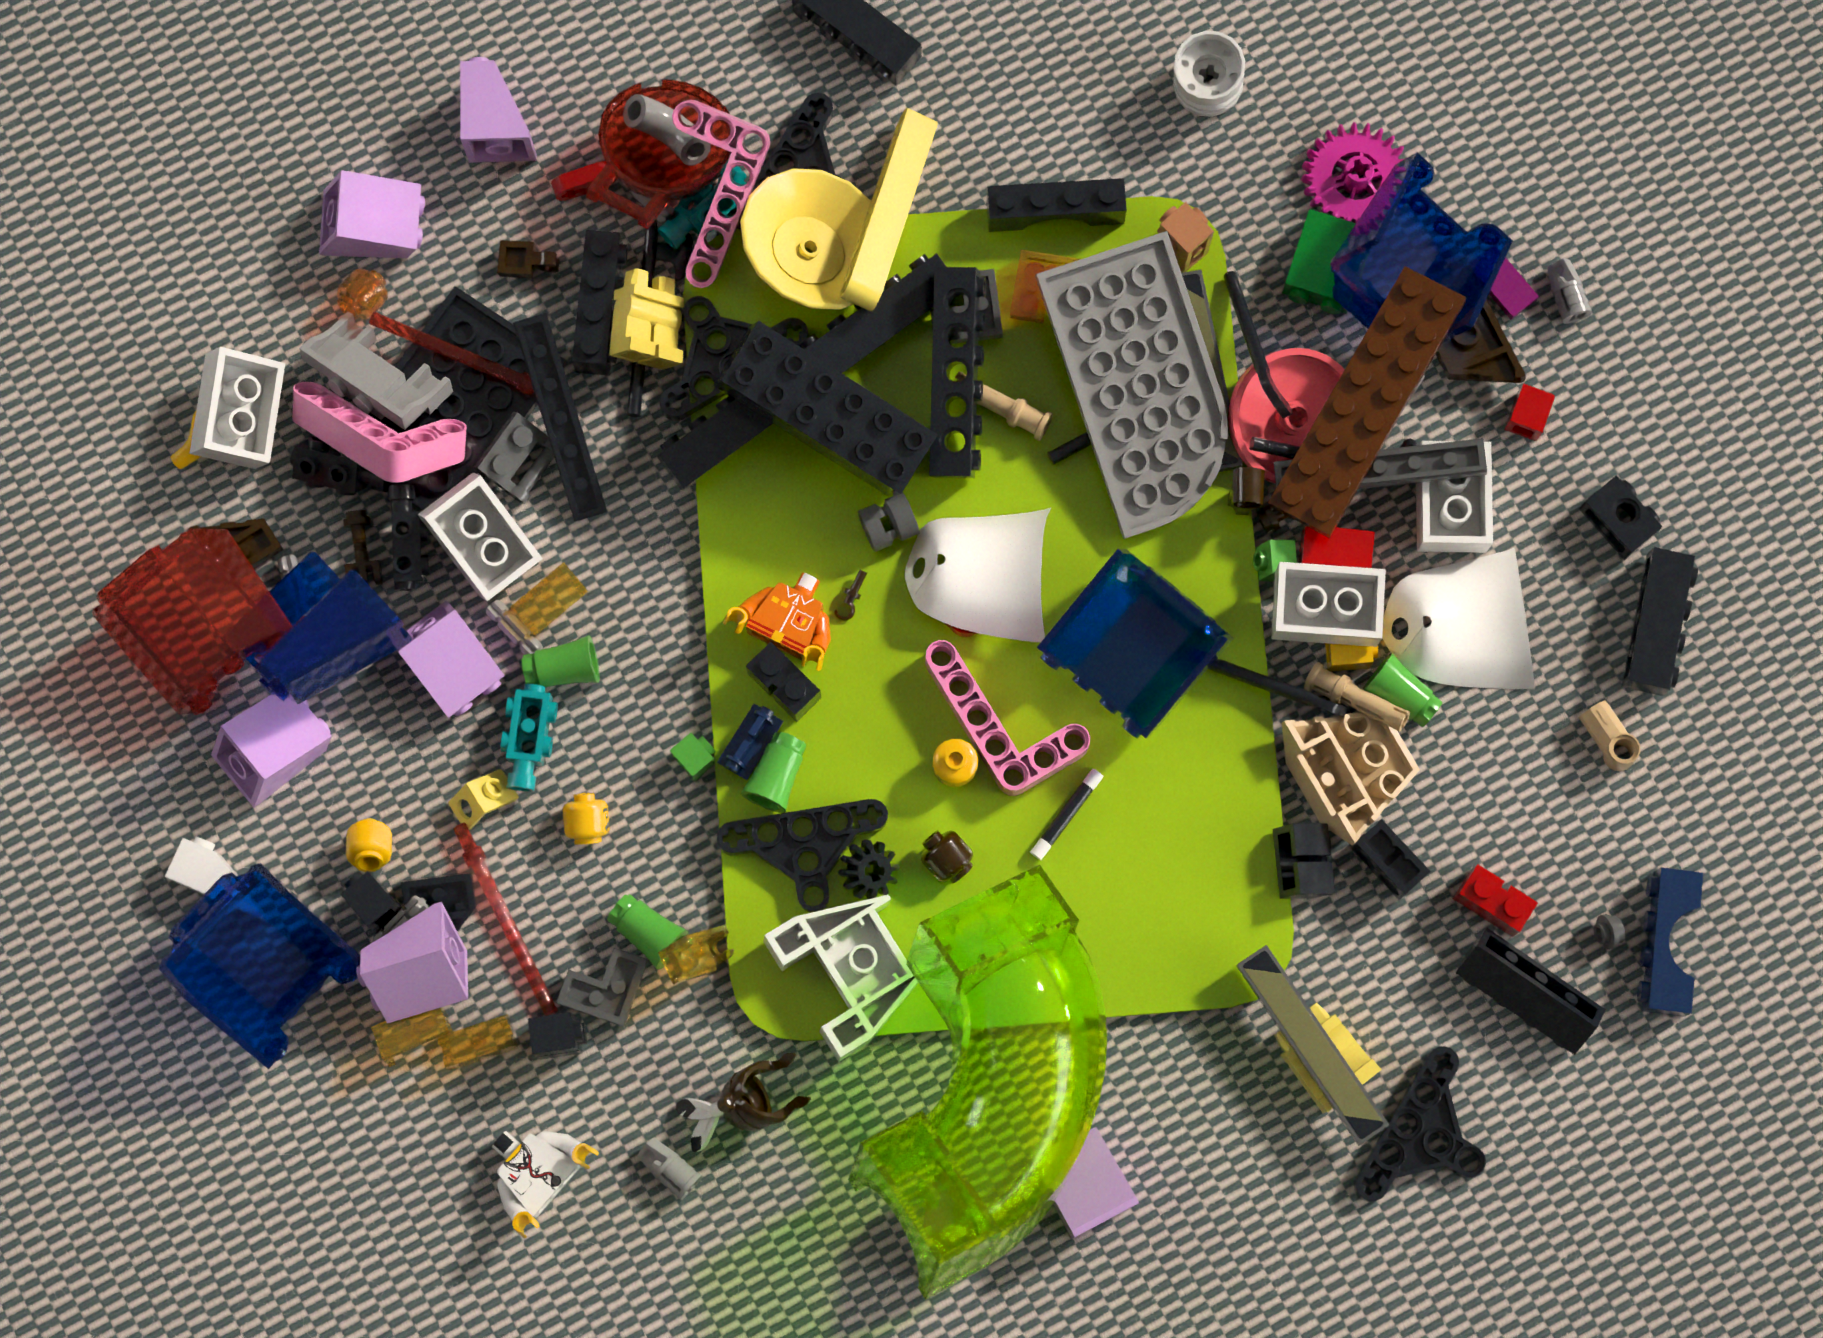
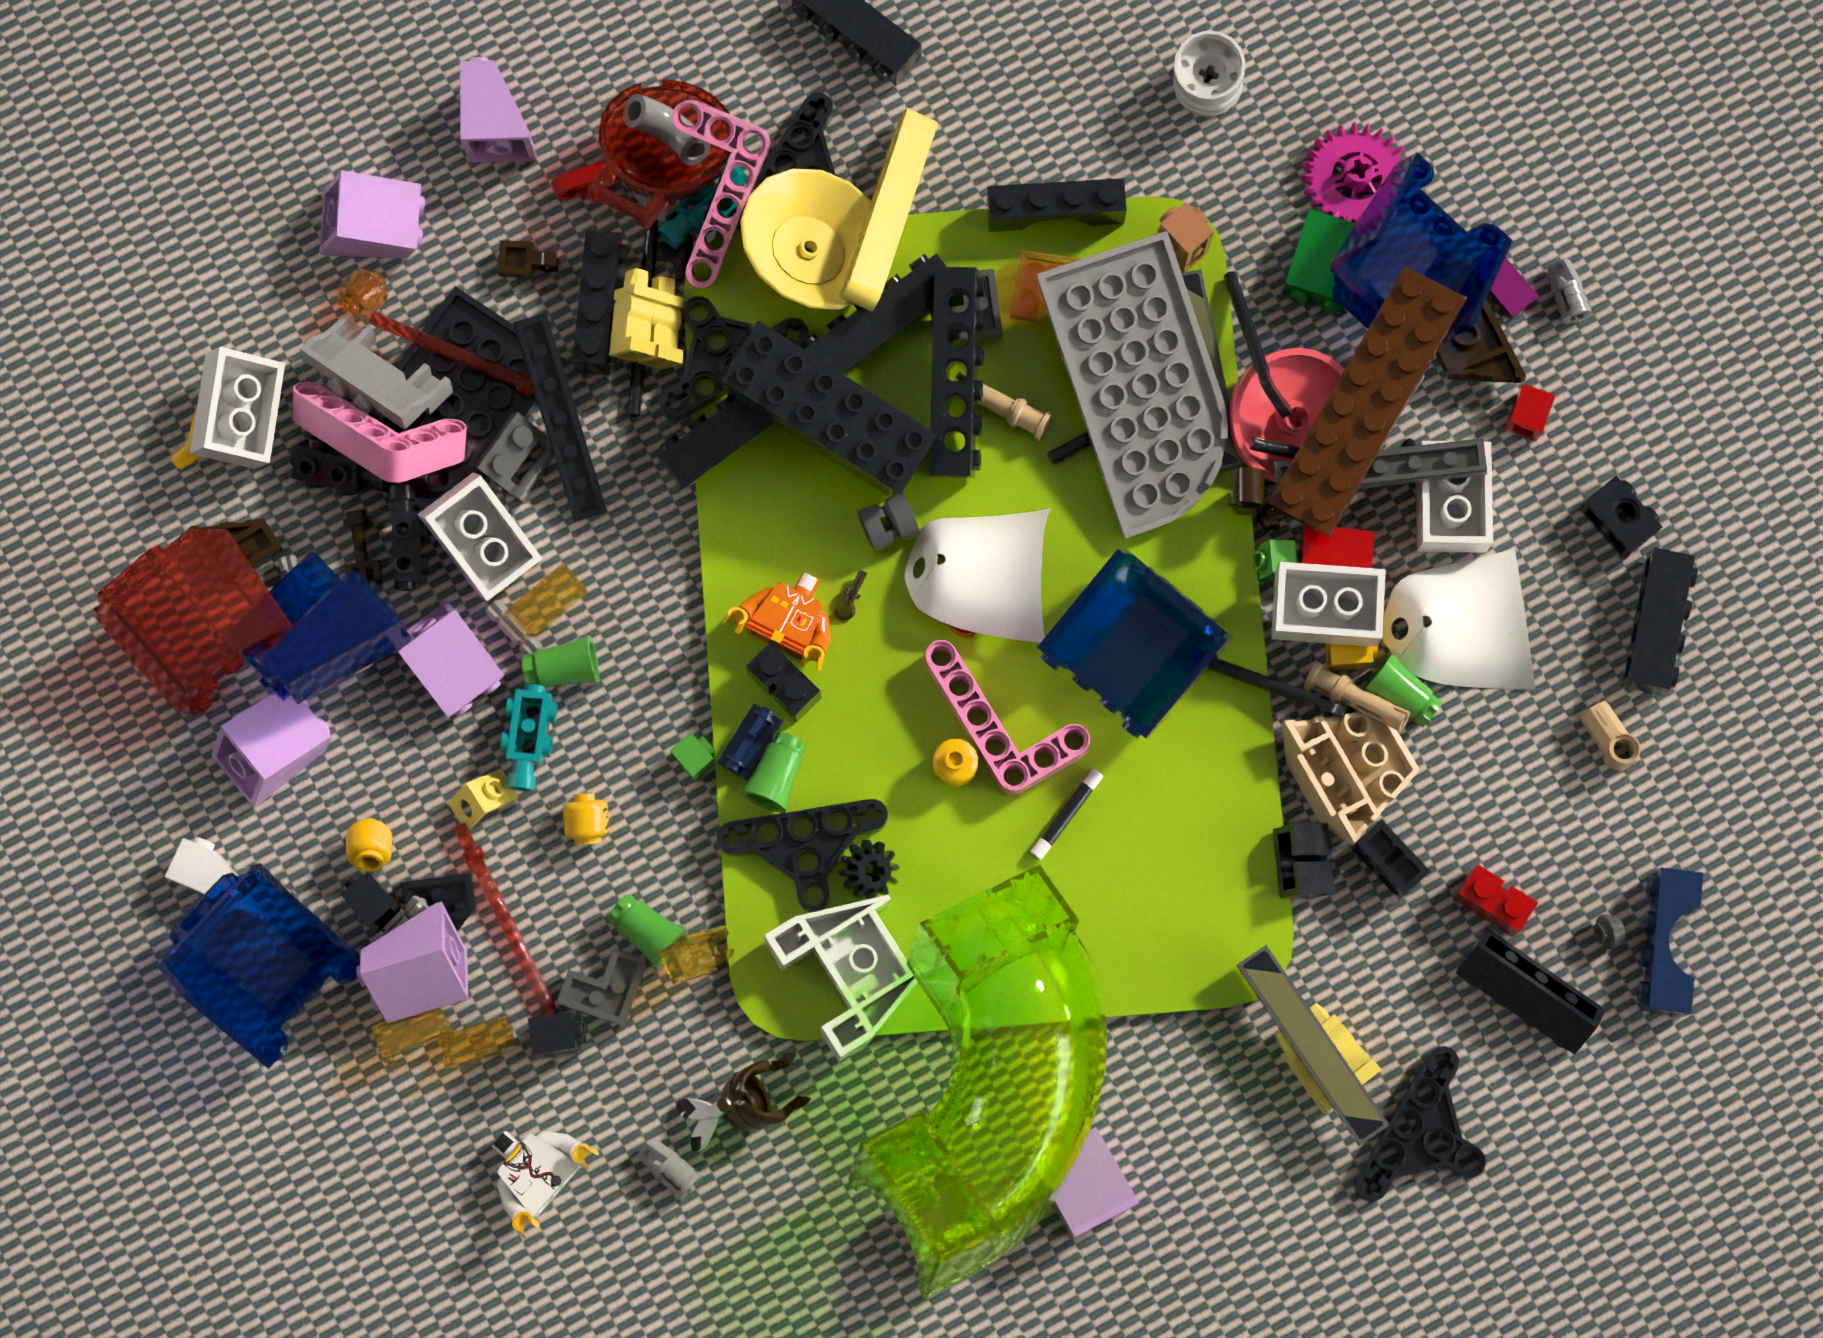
(947, 856): dark brown head -> none

